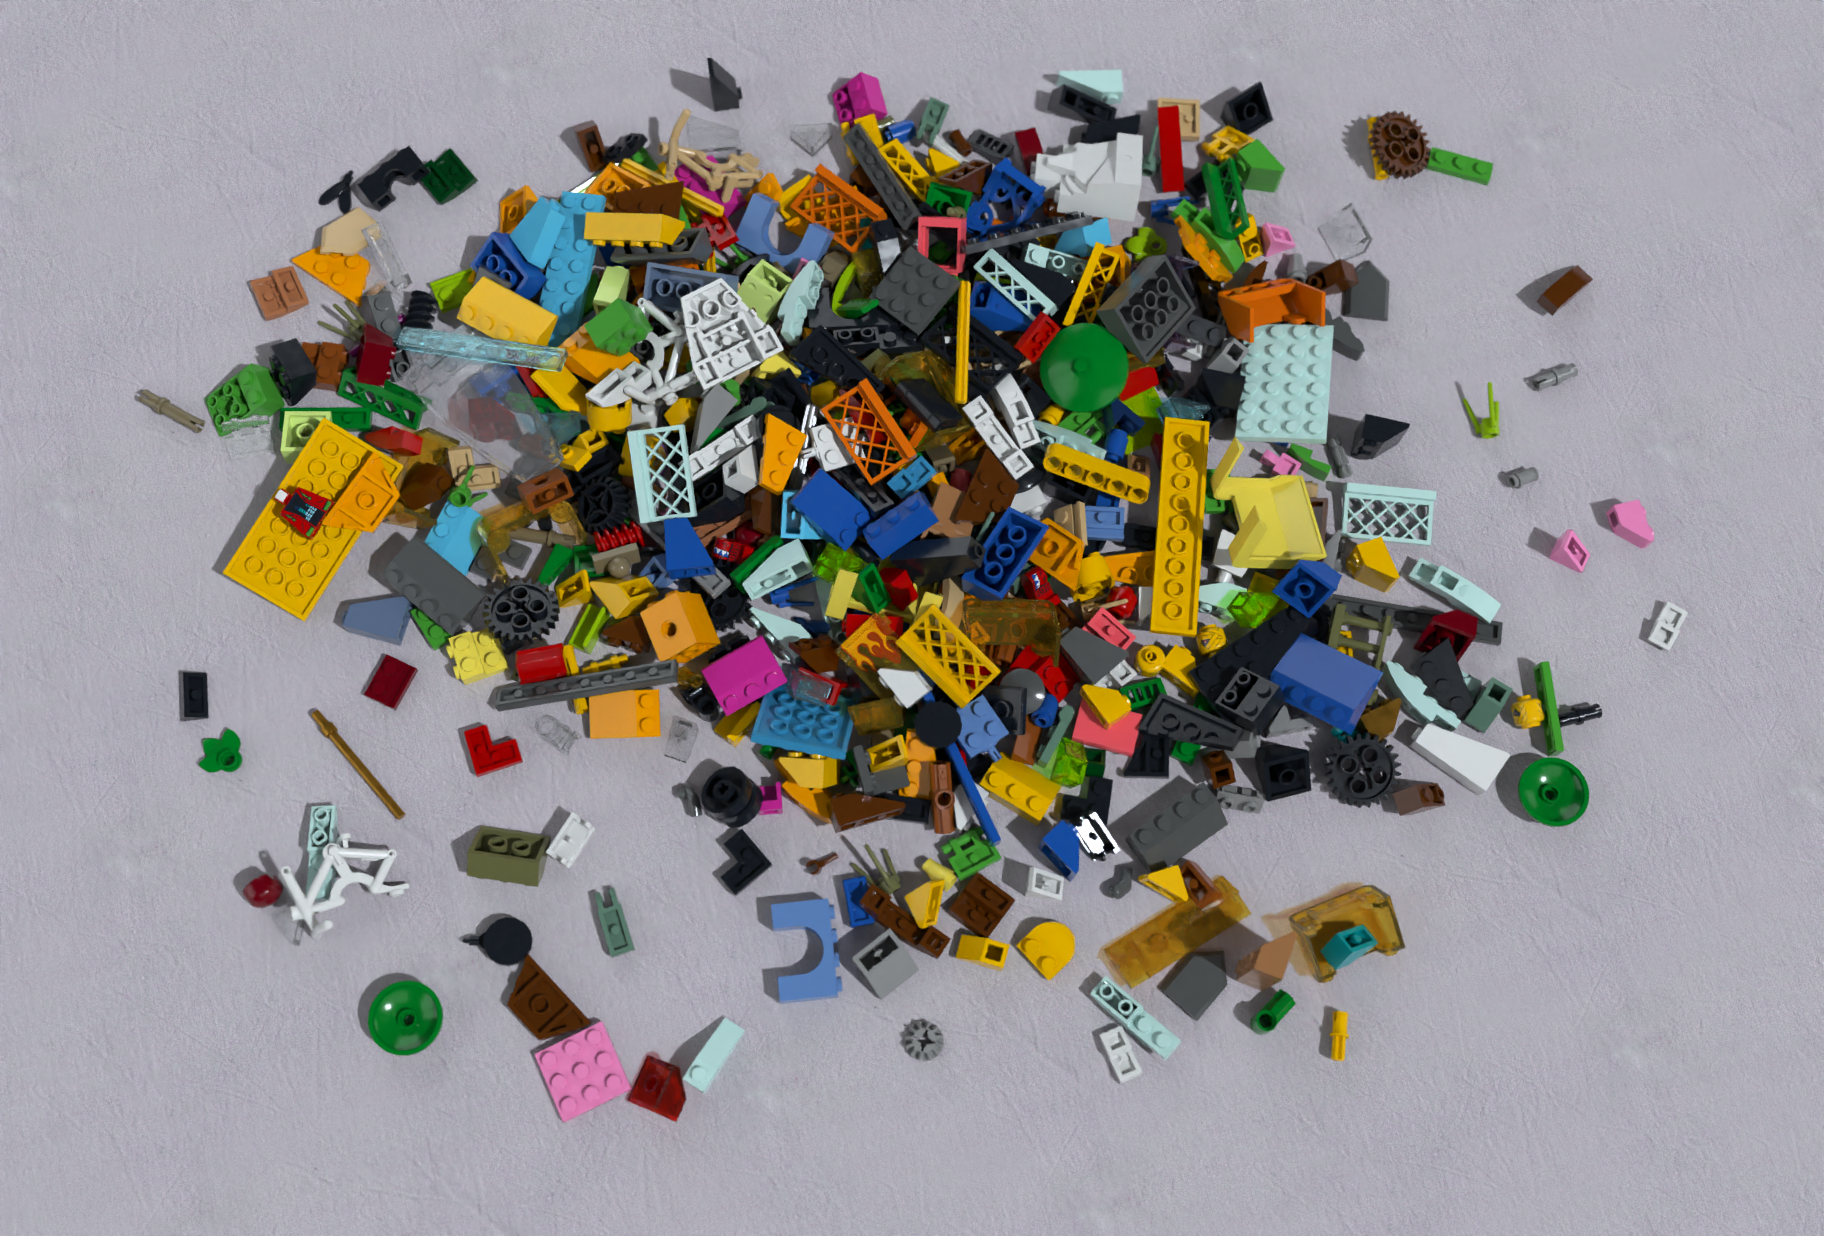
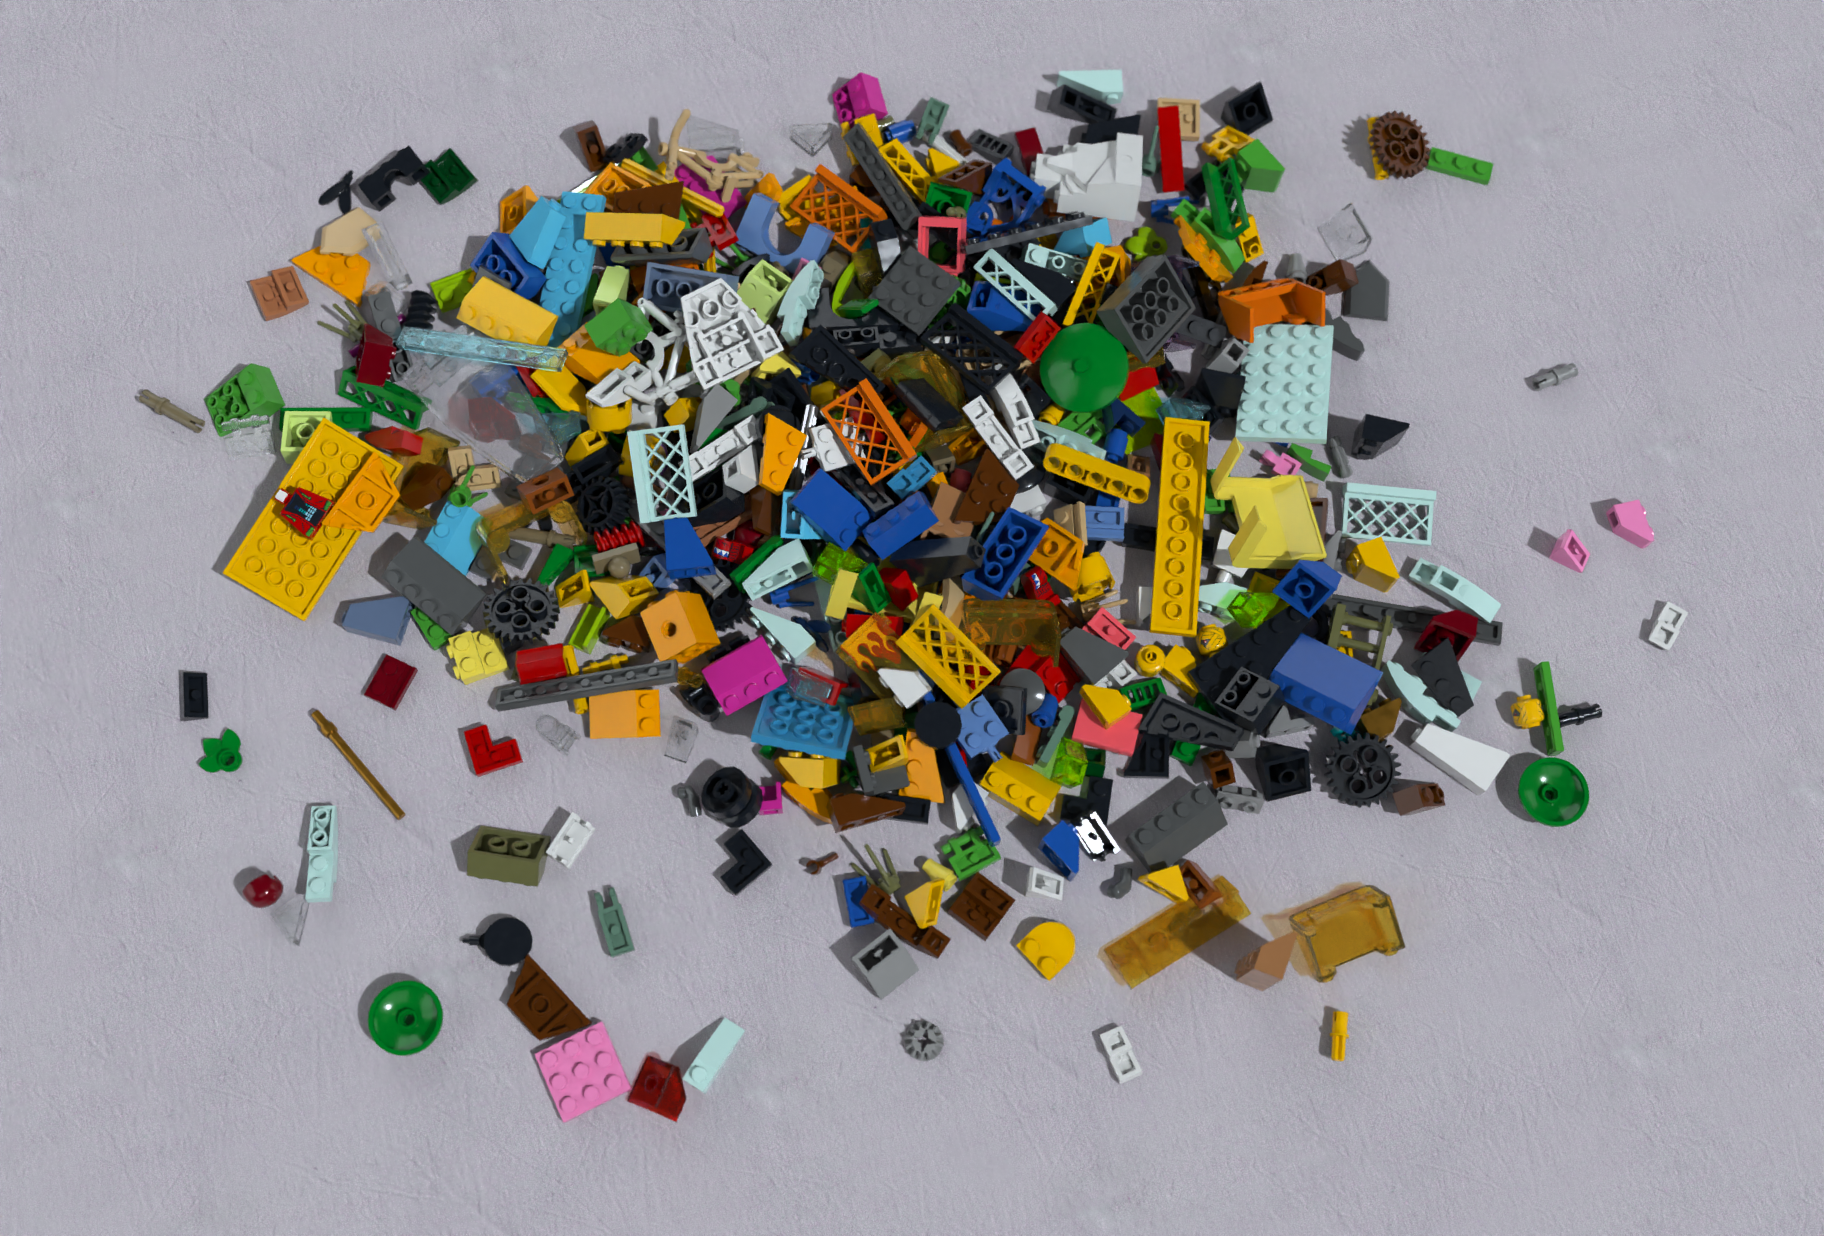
(292, 370): black slope -> none
(329, 363): dark orange plate -> none
(335, 856): white piece -> none
(574, 457): yellow plate -> none
(723, 88): black slope -> none
(738, 724): yellow panel -> none
(816, 918): medium blue arch -> none
(817, 653): reddish brown slope -> none
(942, 811): dark orange piece -> none
(962, 348): yellow axle -> none
(982, 952): yellow slope -> none
(1125, 610): red head -> none
(1132, 567): light orange wing -> none
(1135, 1018): light aqua slope -> none
(1196, 353): white plate -> none
(1197, 982): dark grey tile -> none
(1273, 1011): green piece -> none
(1275, 239): bright pink slope -> none
(1348, 946): teal slope -> none
(1487, 705): sand green slope -> none
(1489, 426): lime plant -> none
(1518, 479): light grey pin -> none
(1564, 290): reddish brown slope -> none

